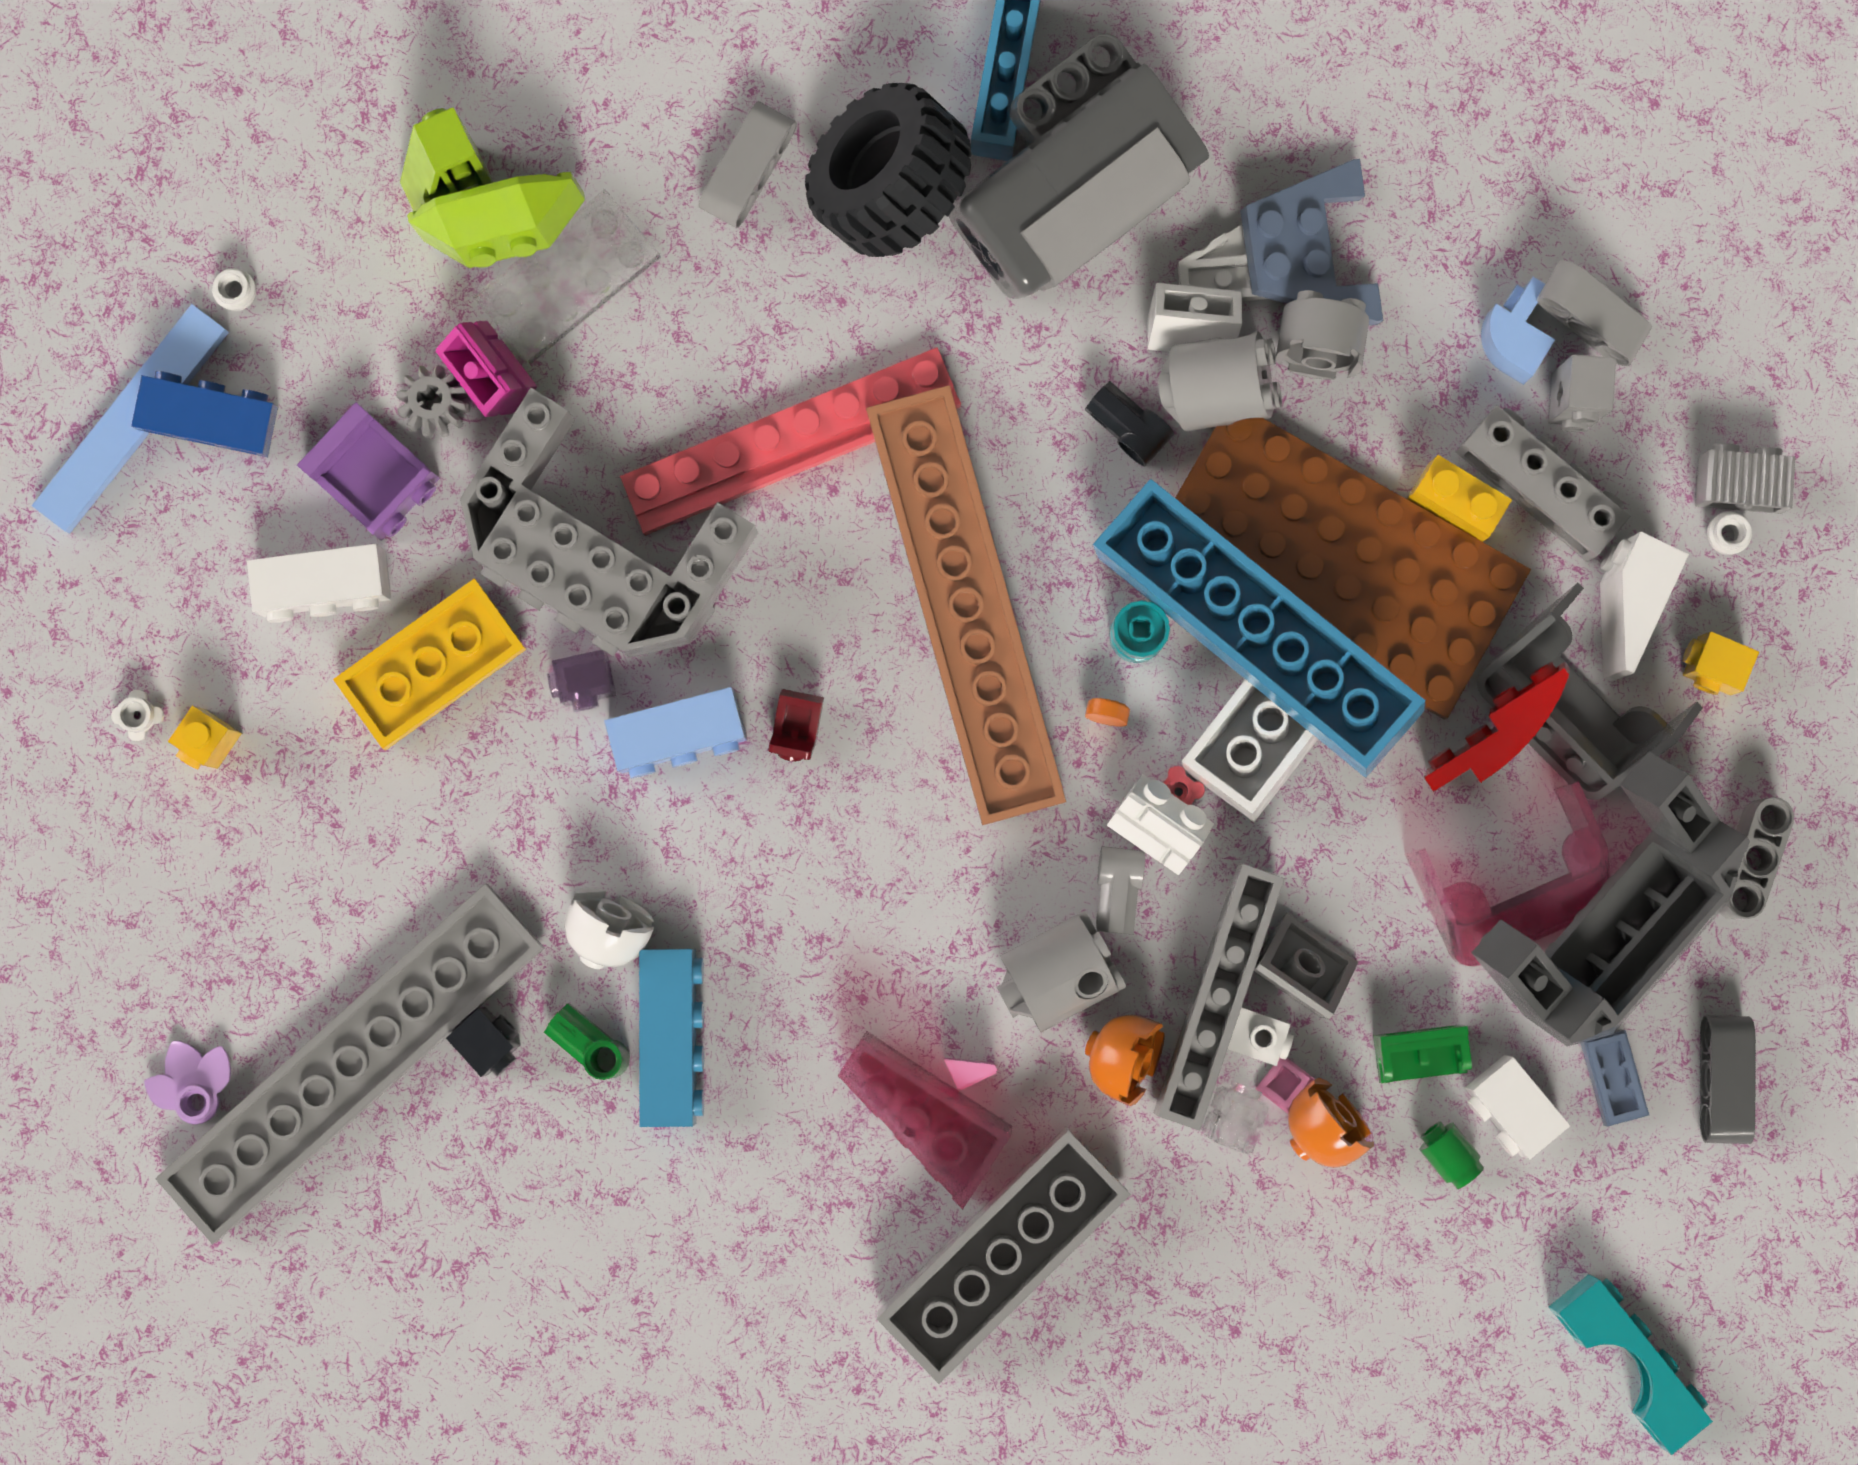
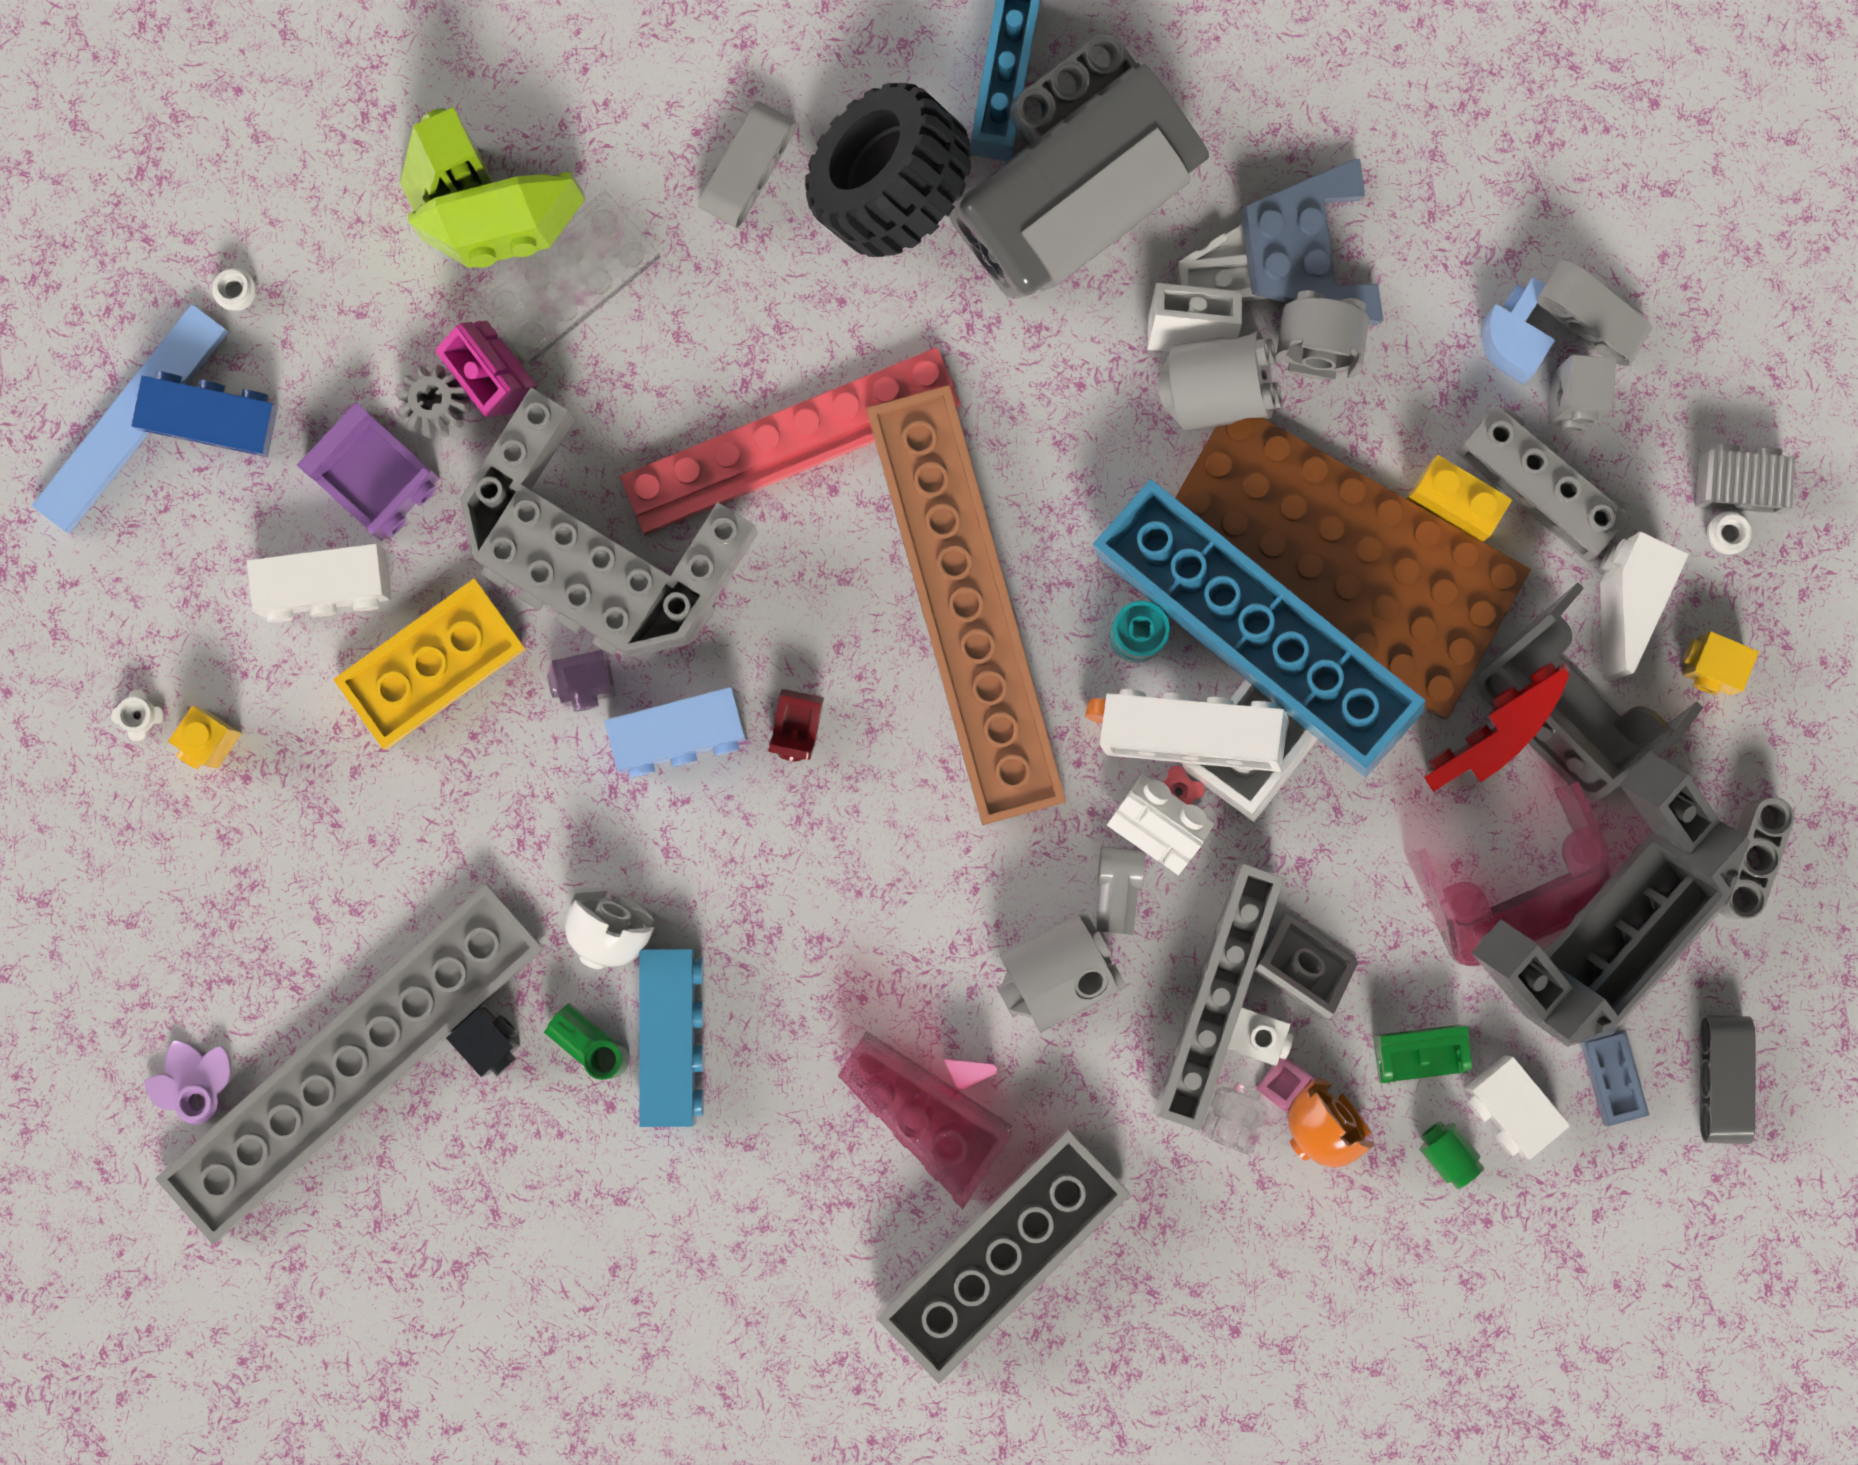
(1124, 1055): orange cylinder -> none
(1138, 431): black piece -> none
(1194, 730): none -> white brick
(1664, 1404): teal arch -> none

